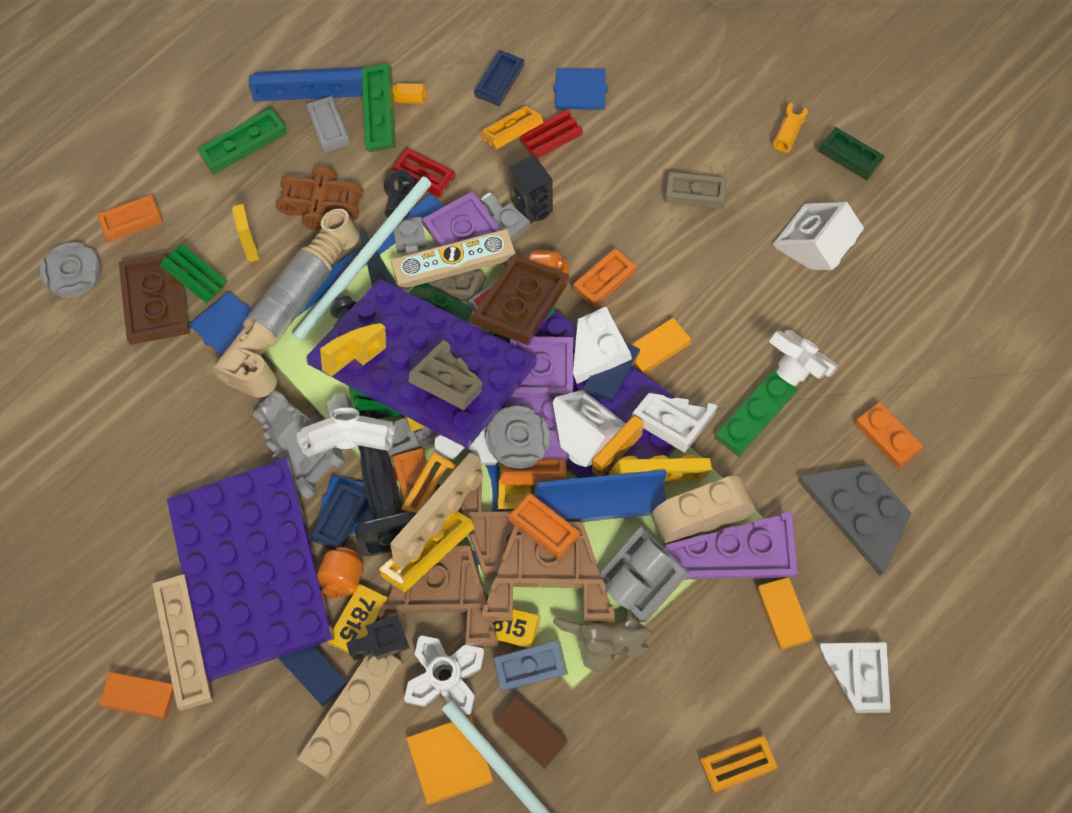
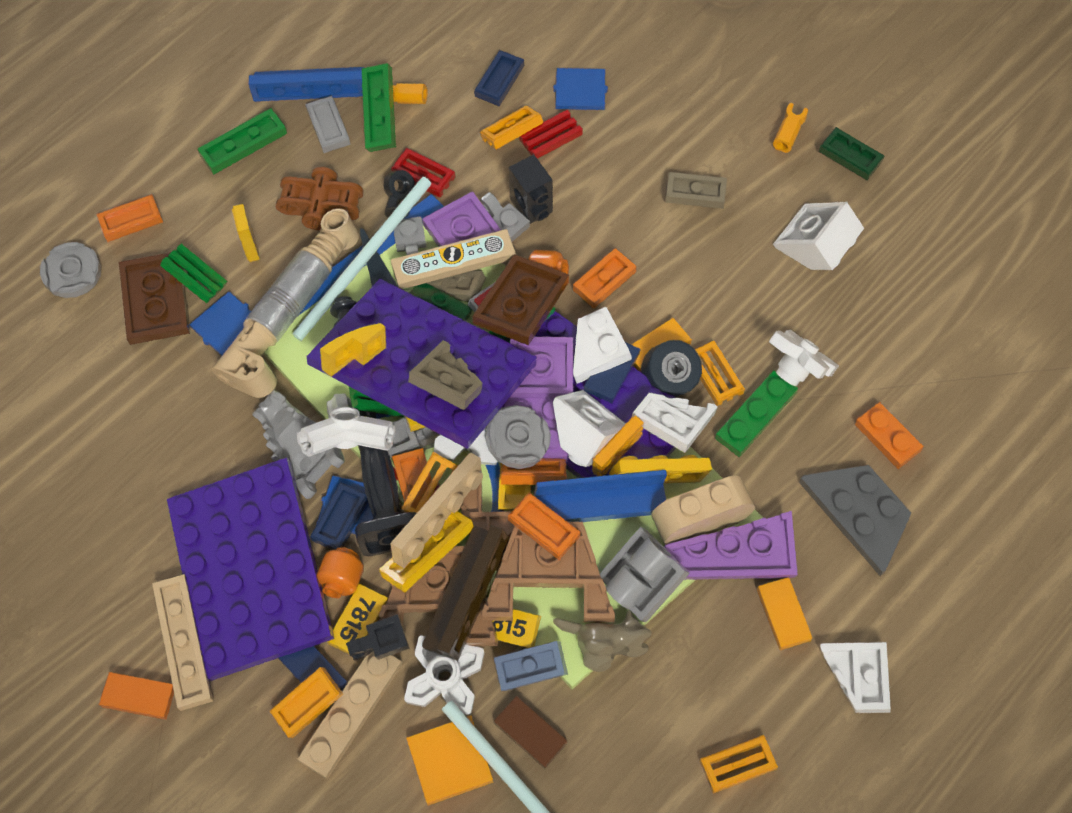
(306, 702): none -> light orange tile
(466, 592): none -> dark brown panel
(662, 373): none -> black wheel
(727, 394): none -> light orange tile

